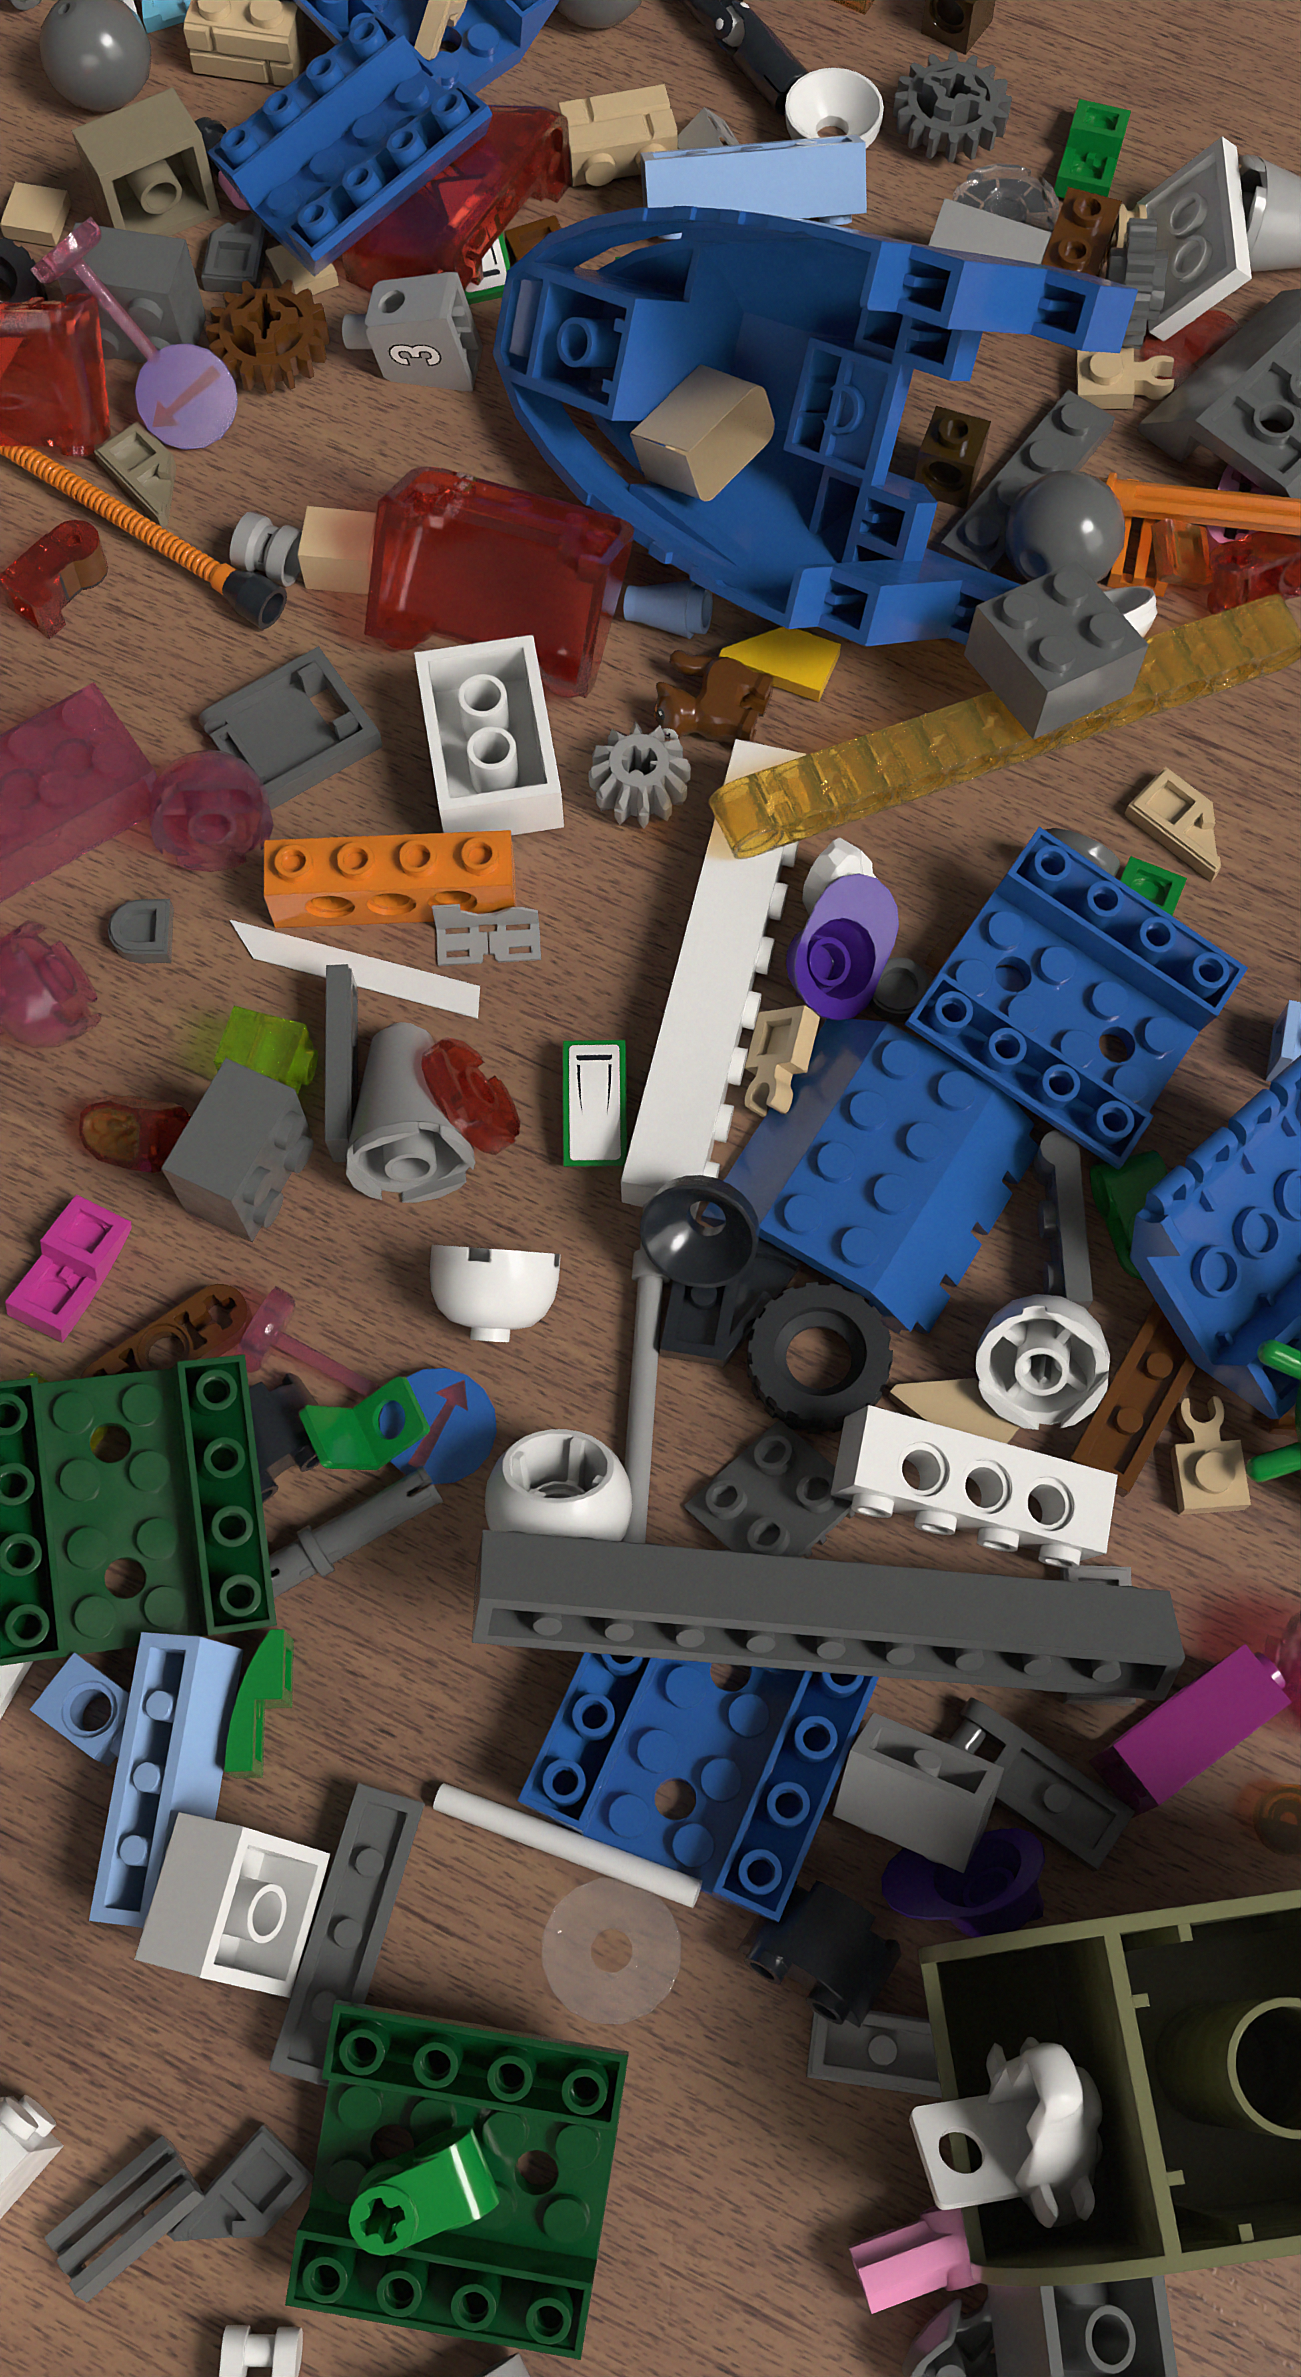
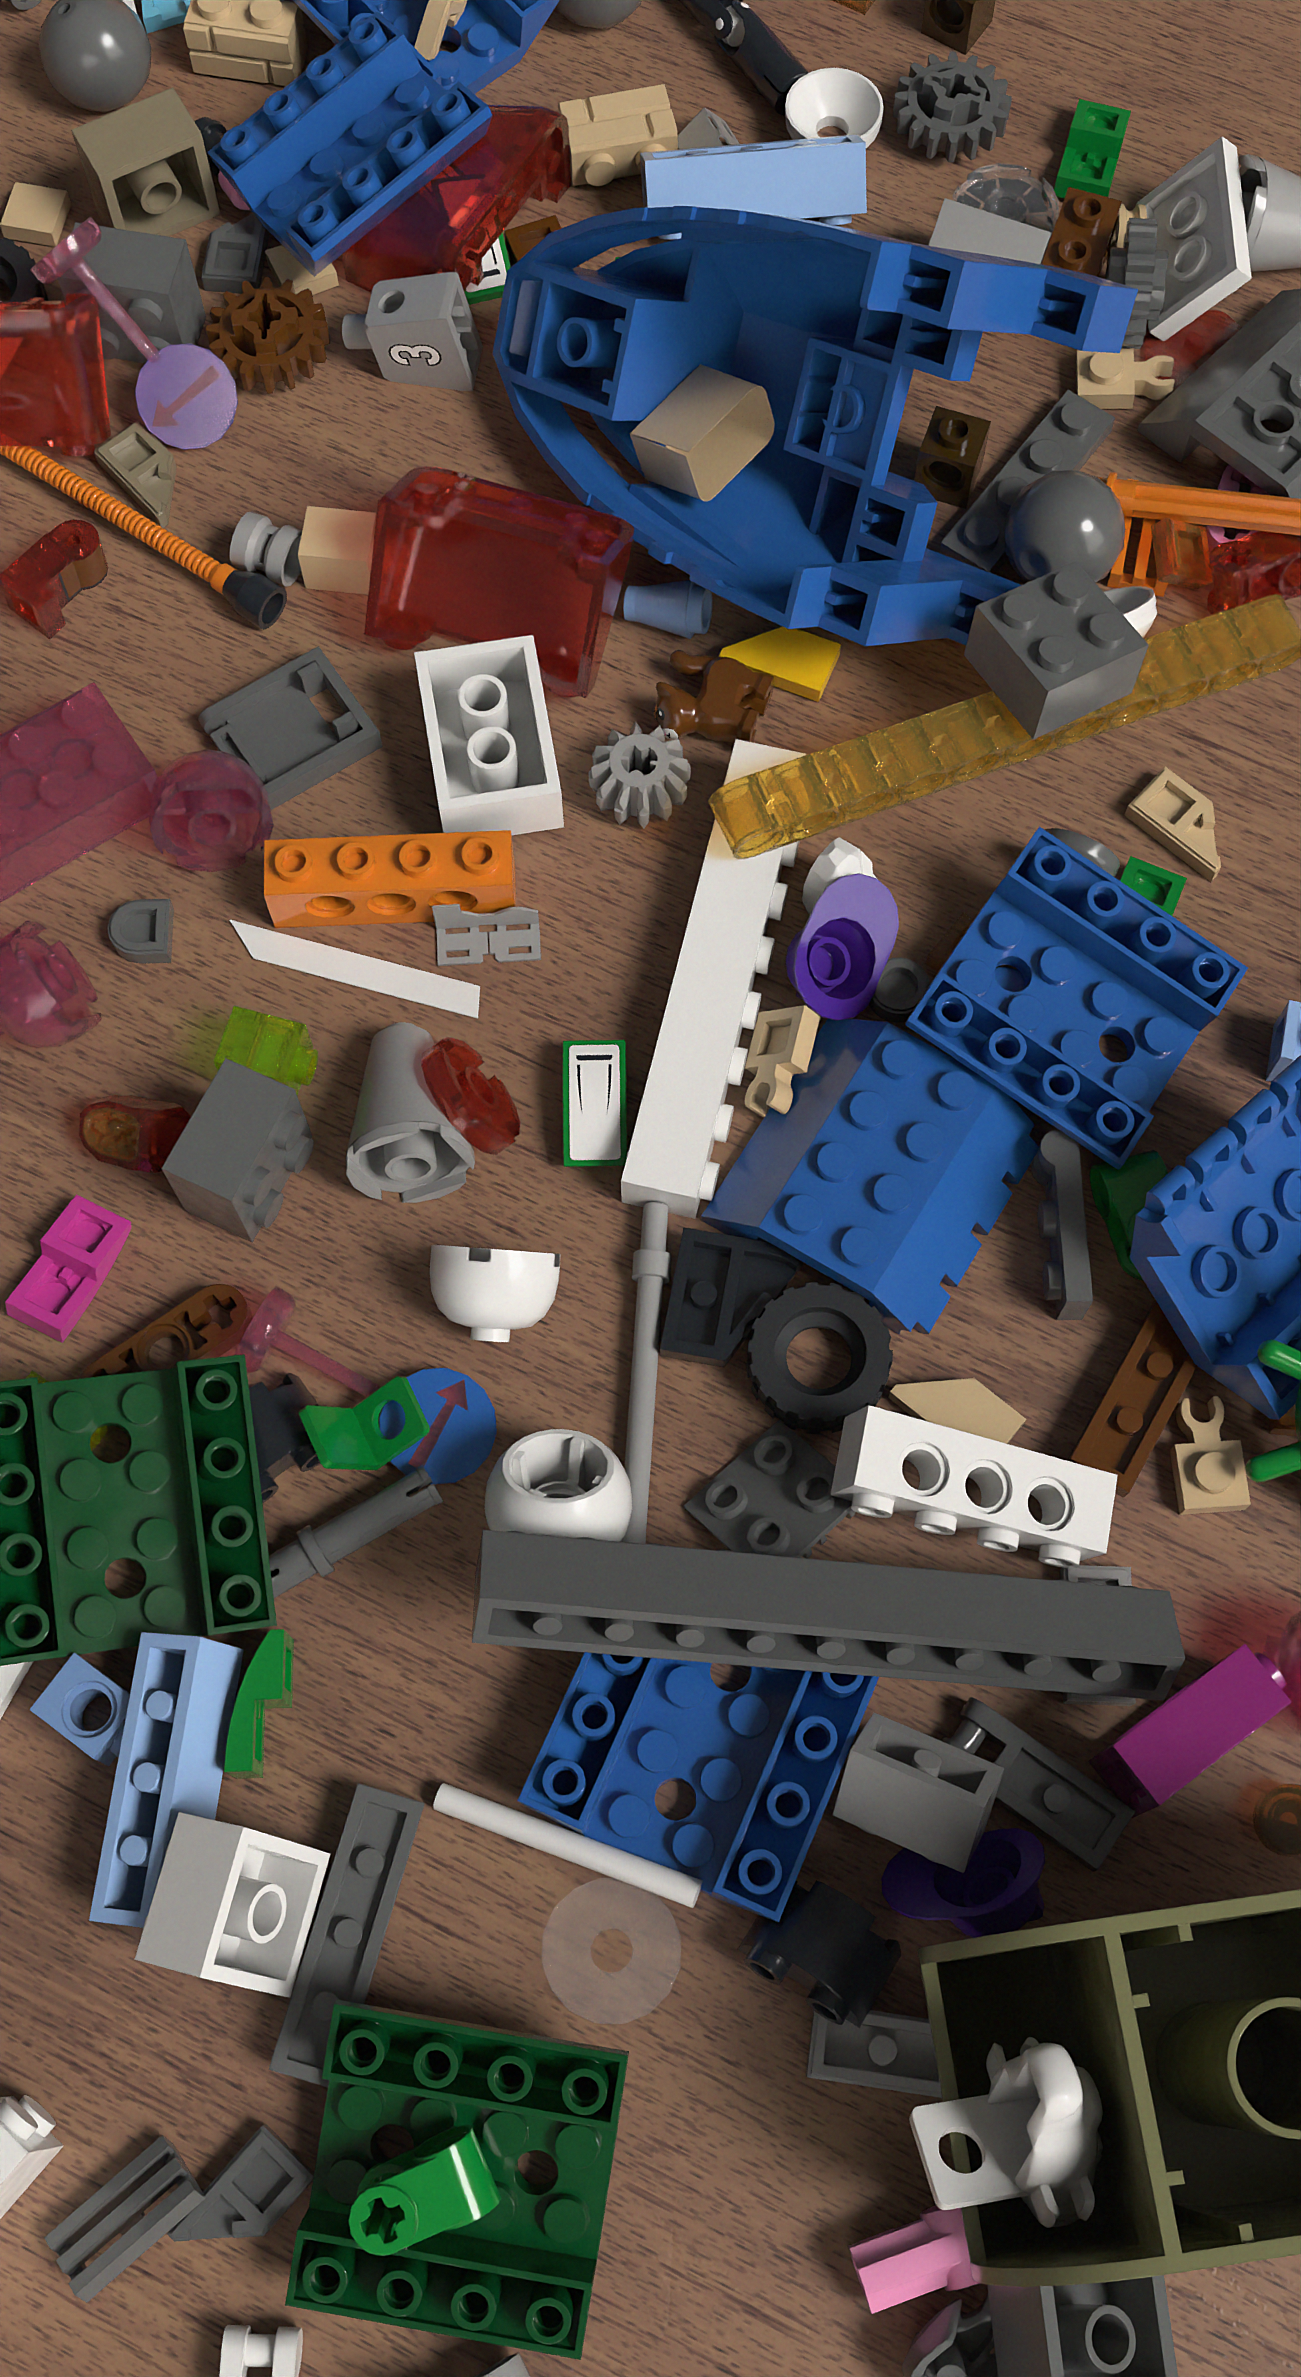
(340, 1058): dark grey tile -> none
(691, 1251): black piece -> none
(1043, 1362): white cylinder -> none

